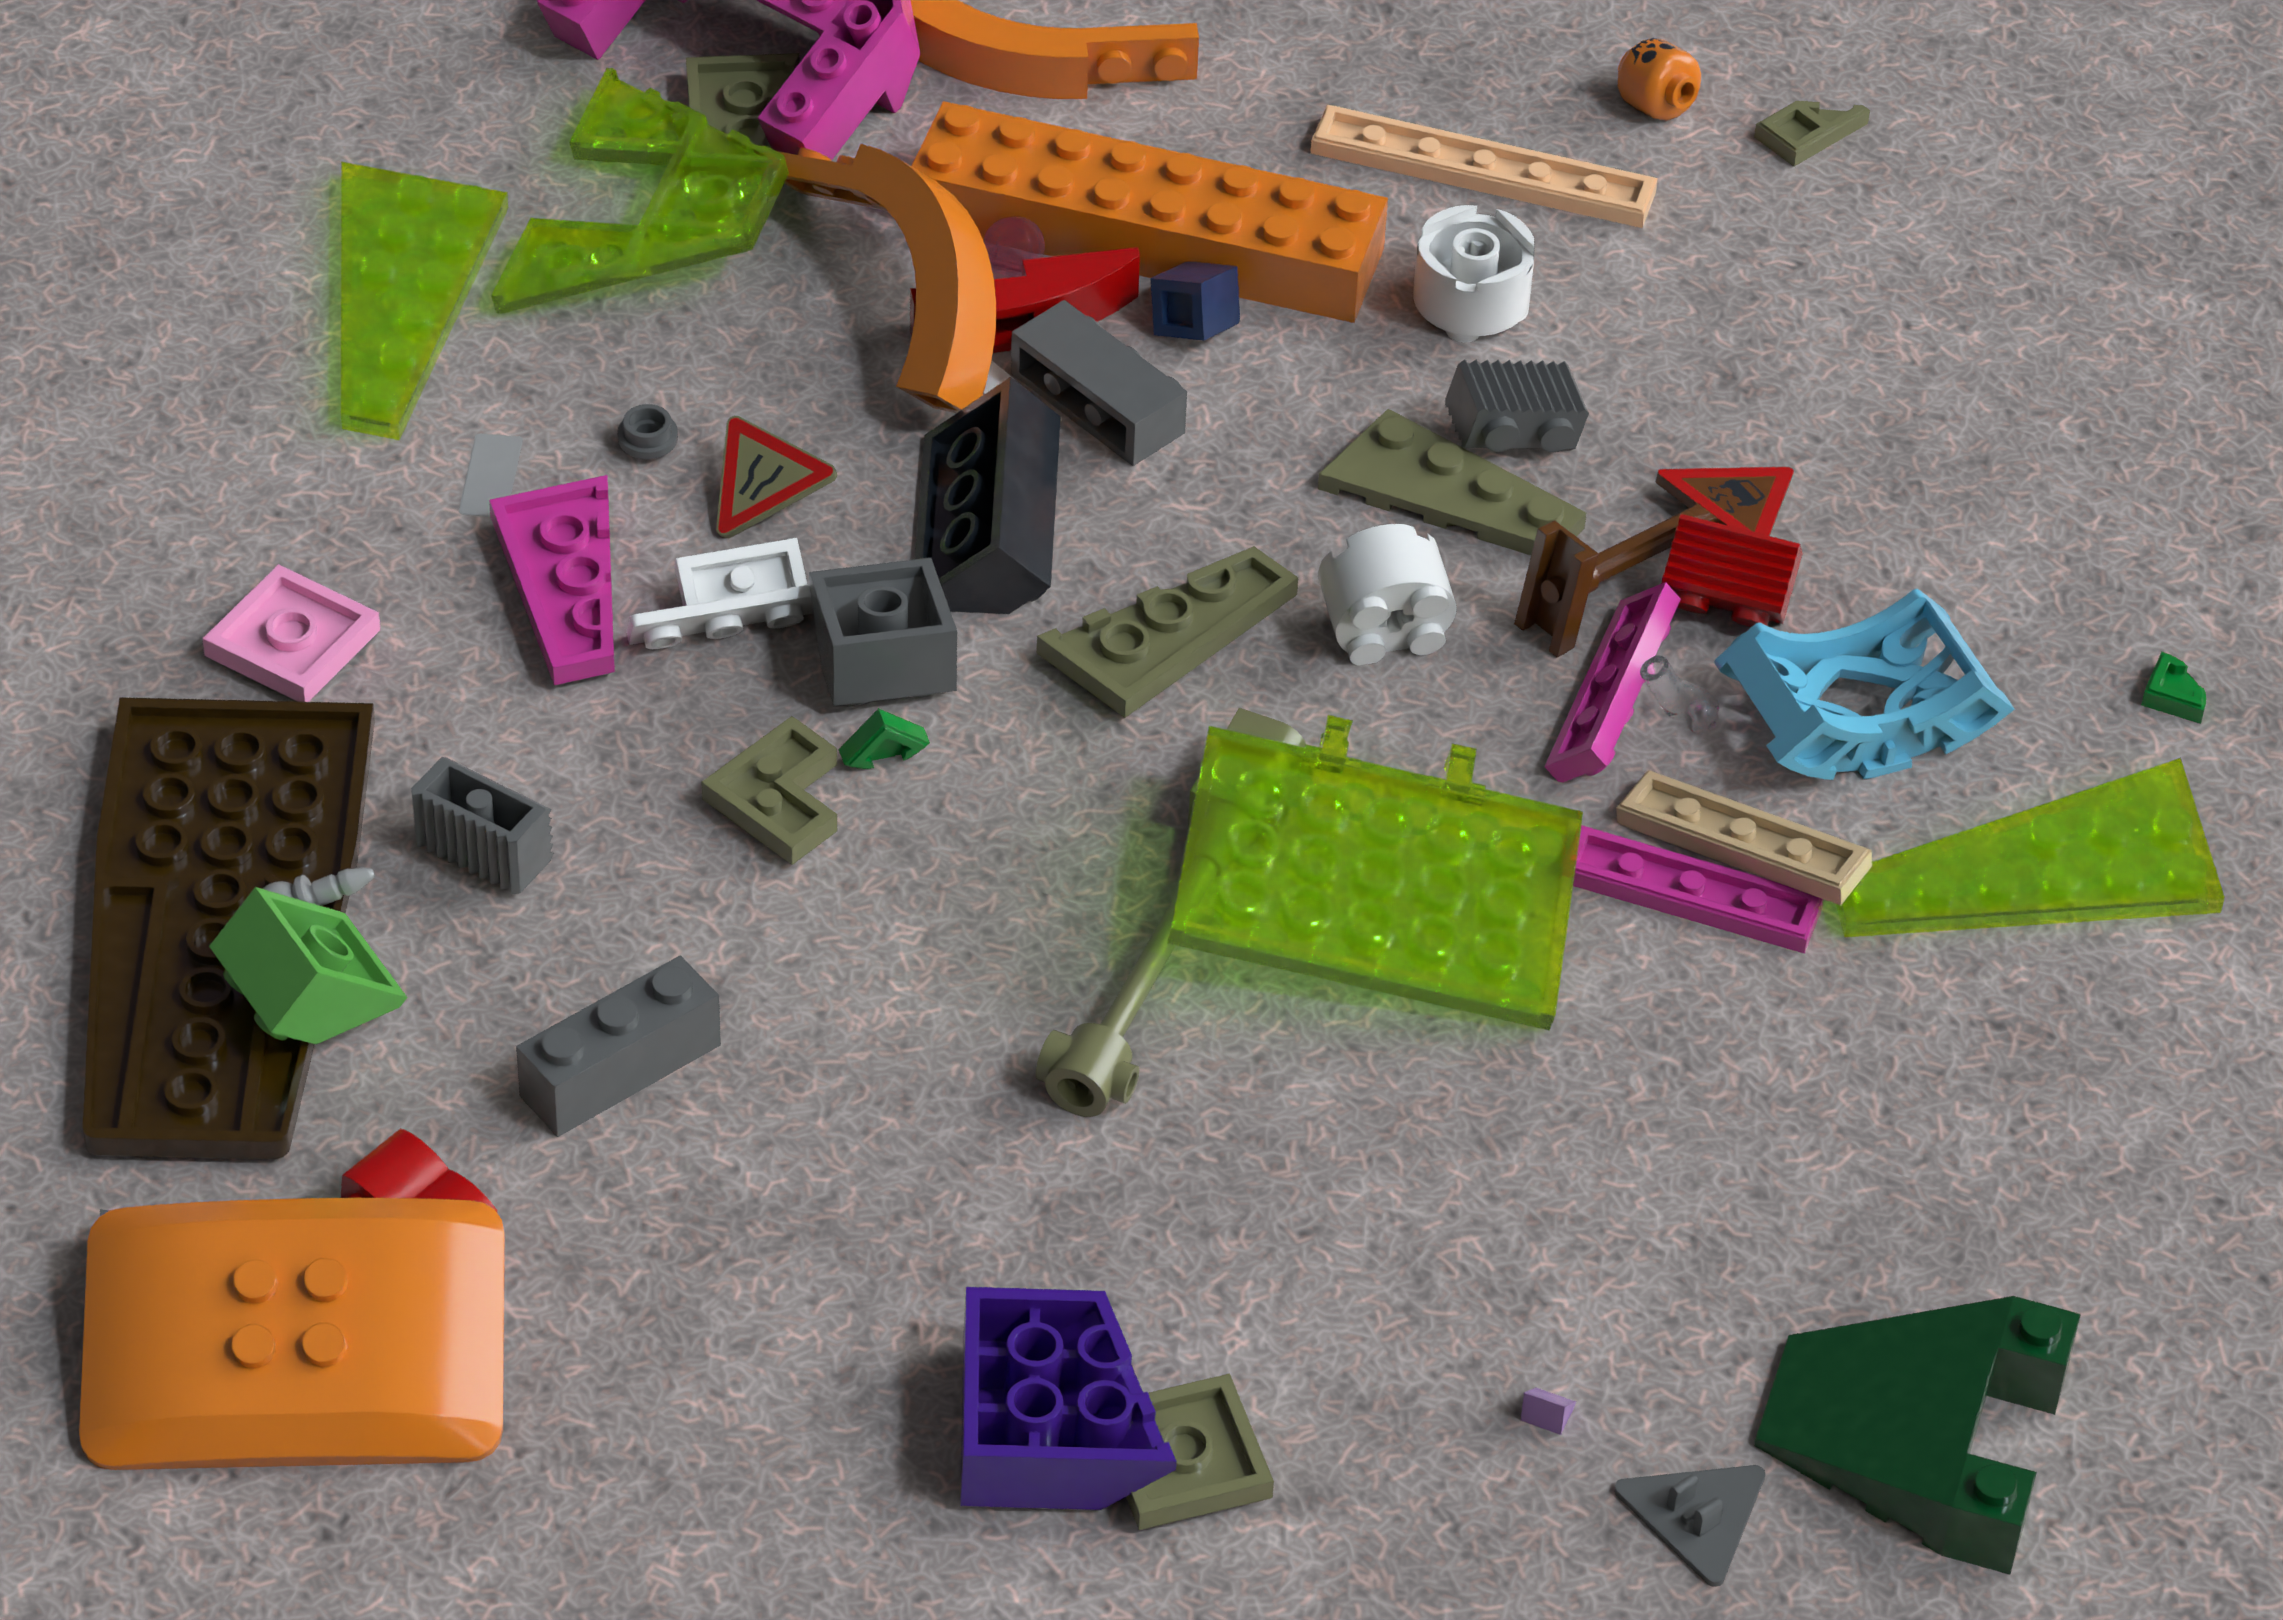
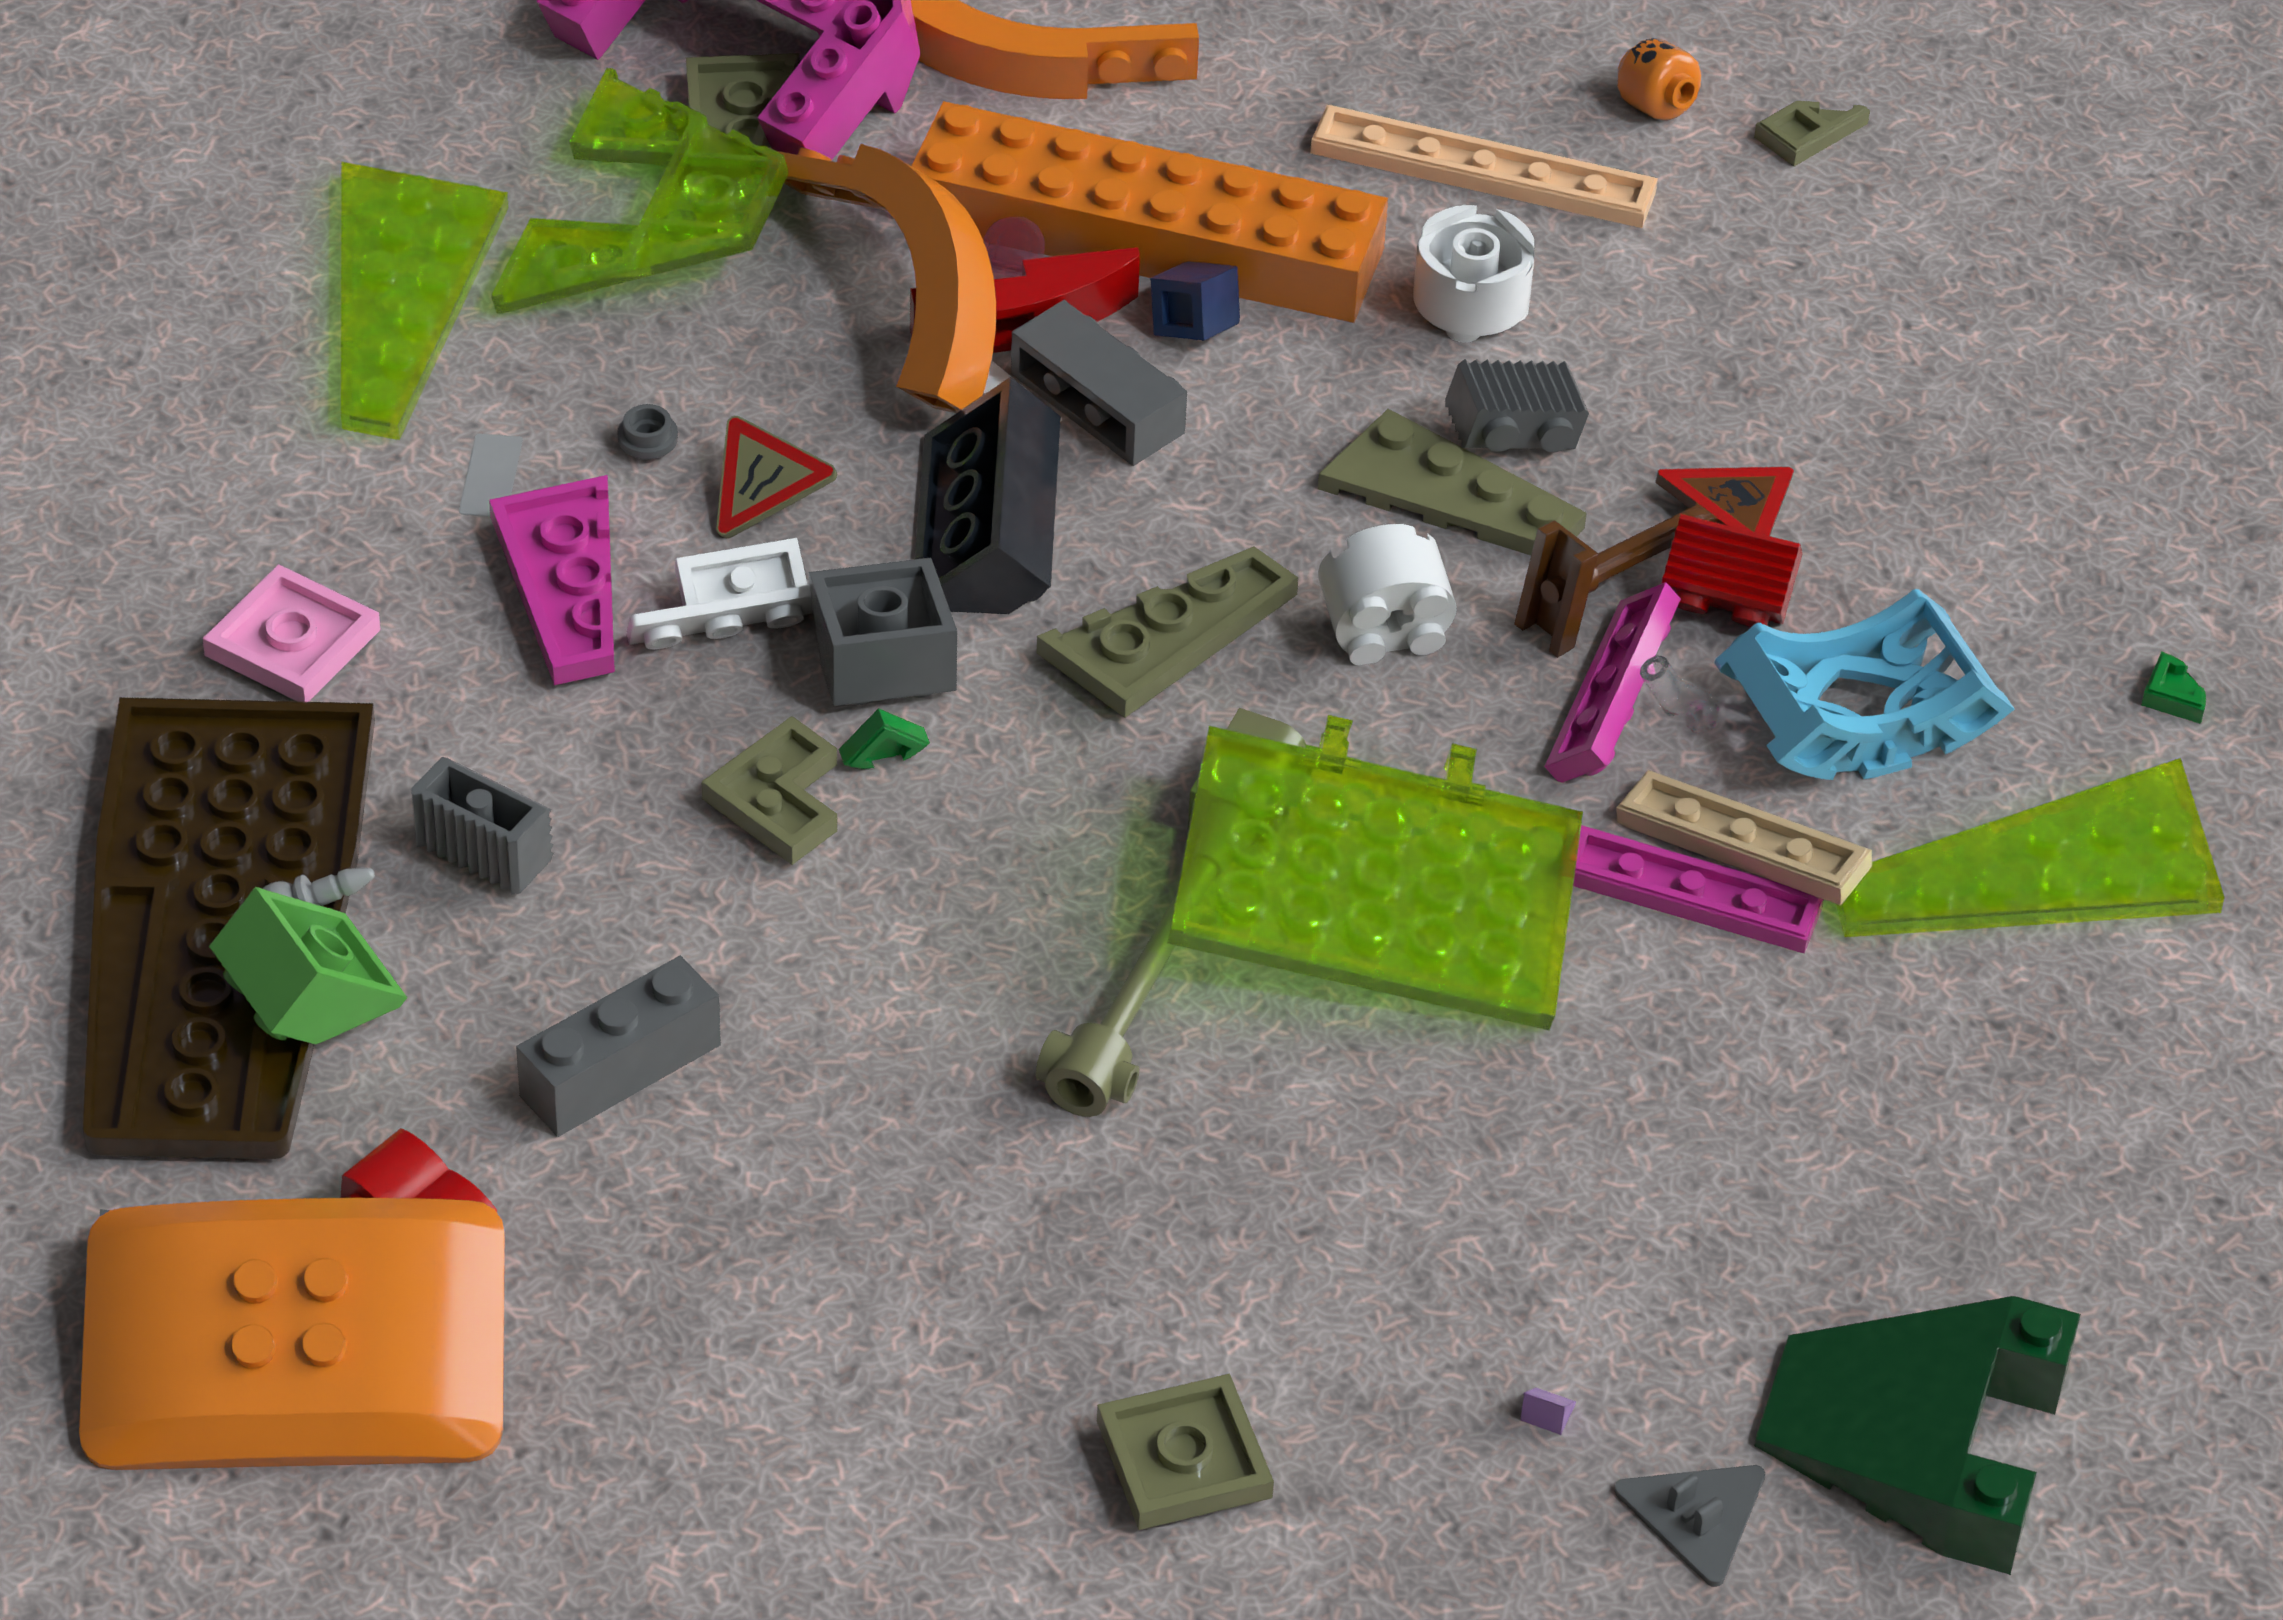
(1052, 1403): dark purple wedge -> none

